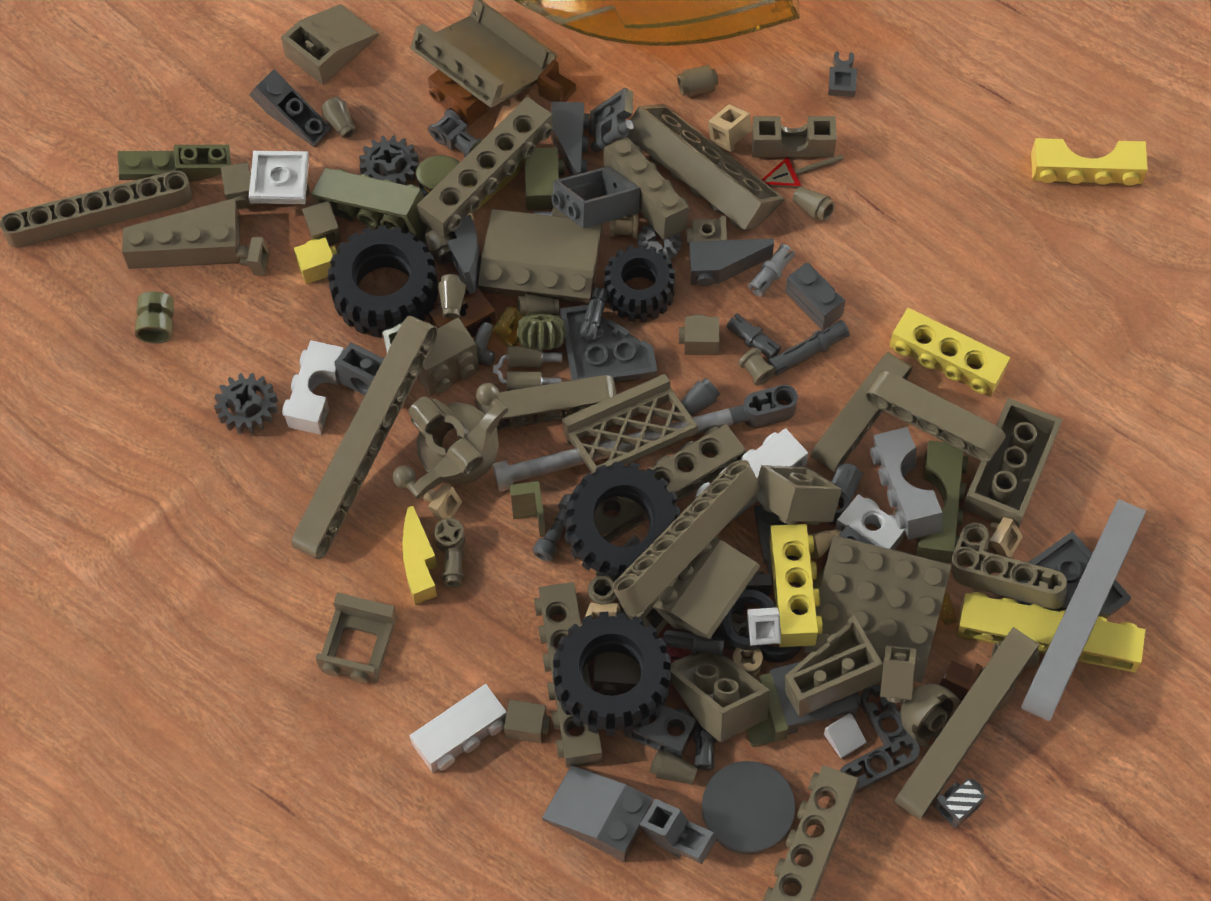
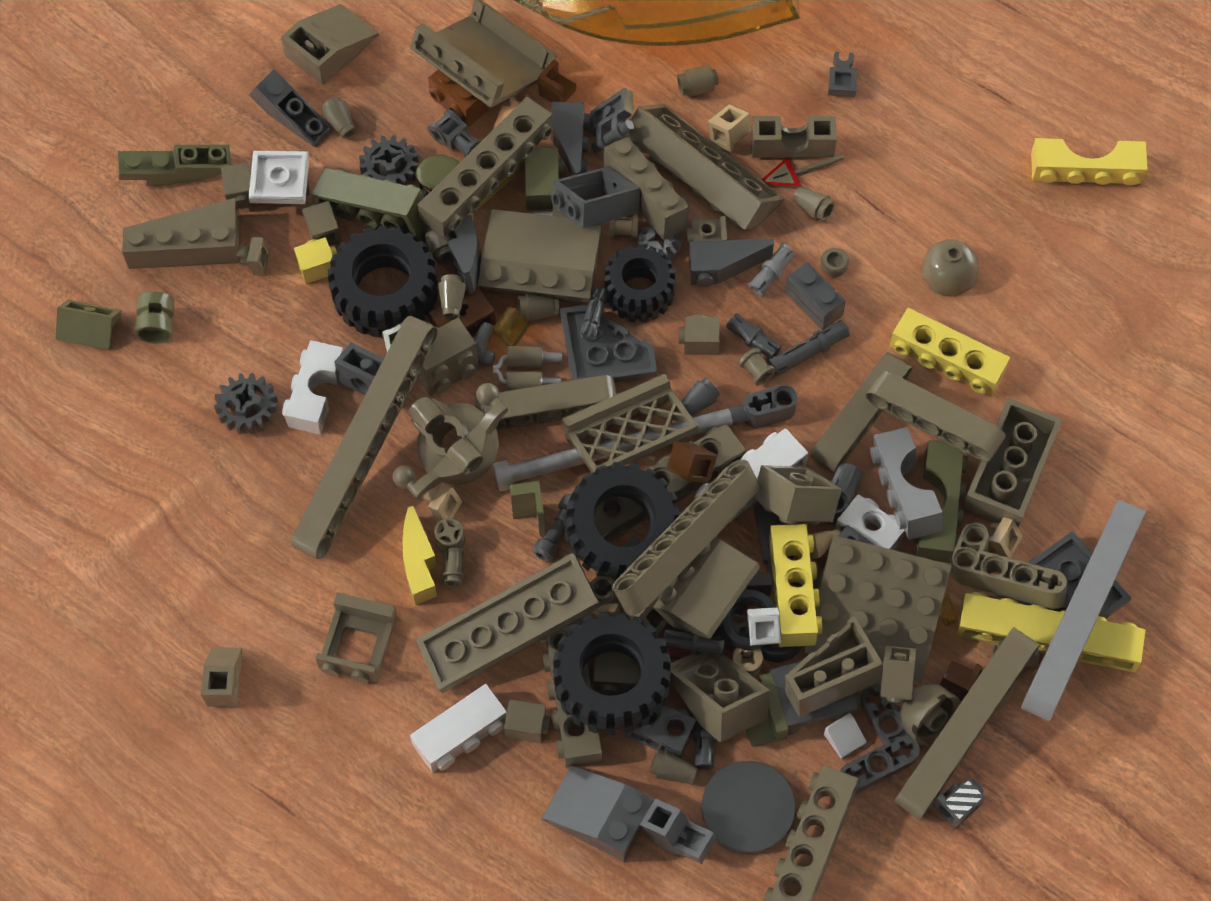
(83, 206): dark tan beam -> none
(86, 323): none -> olive panel
(222, 677): none -> dark tan slope
(508, 622): none -> dark tan plate
(541, 331): olive gear -> none
(691, 462): none -> reddish brown panel
(834, 262): none -> dark tan tile
(950, 267): none -> dark tan cylinder

